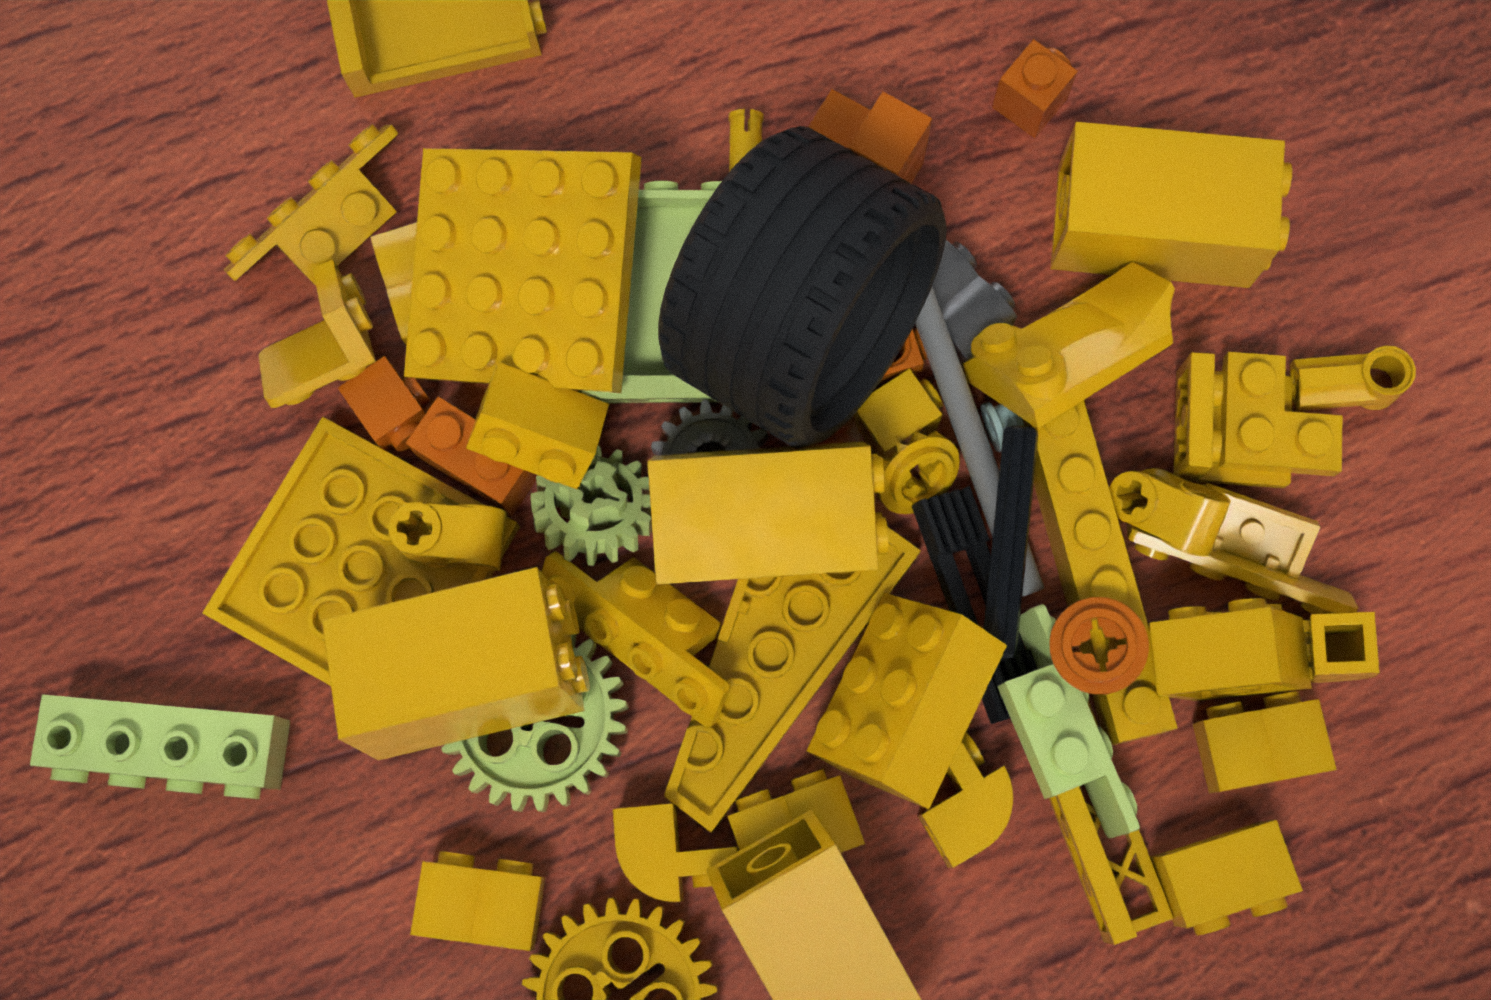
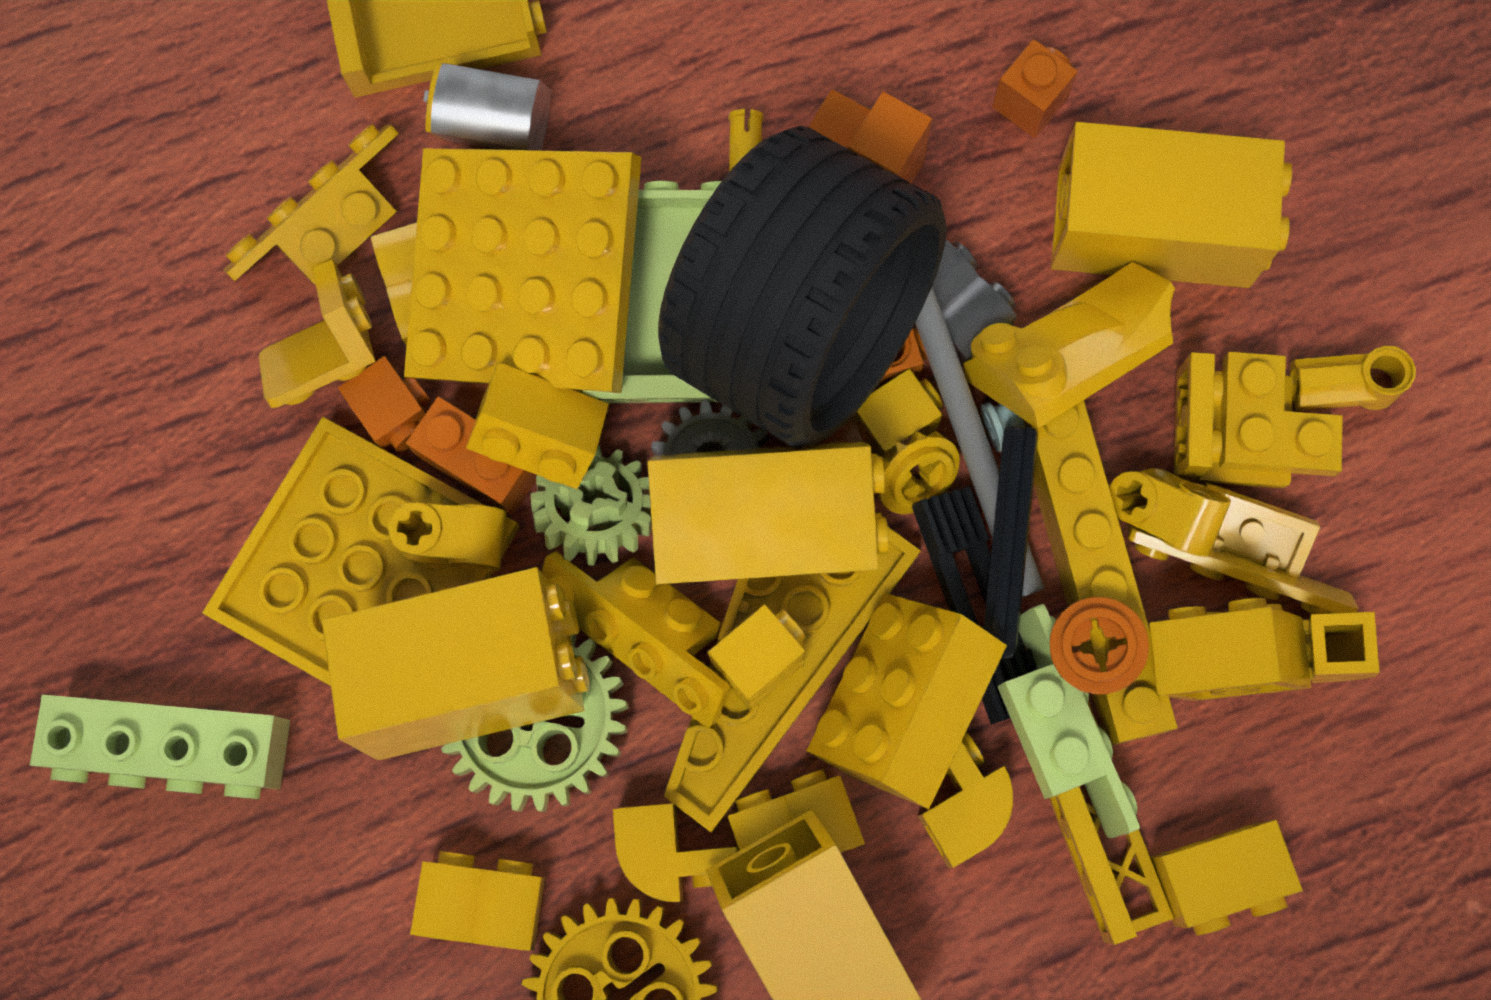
(487, 108): none -> flat silver piece
(759, 655): none -> yellow brick
(1263, 744): yellow brick -> none

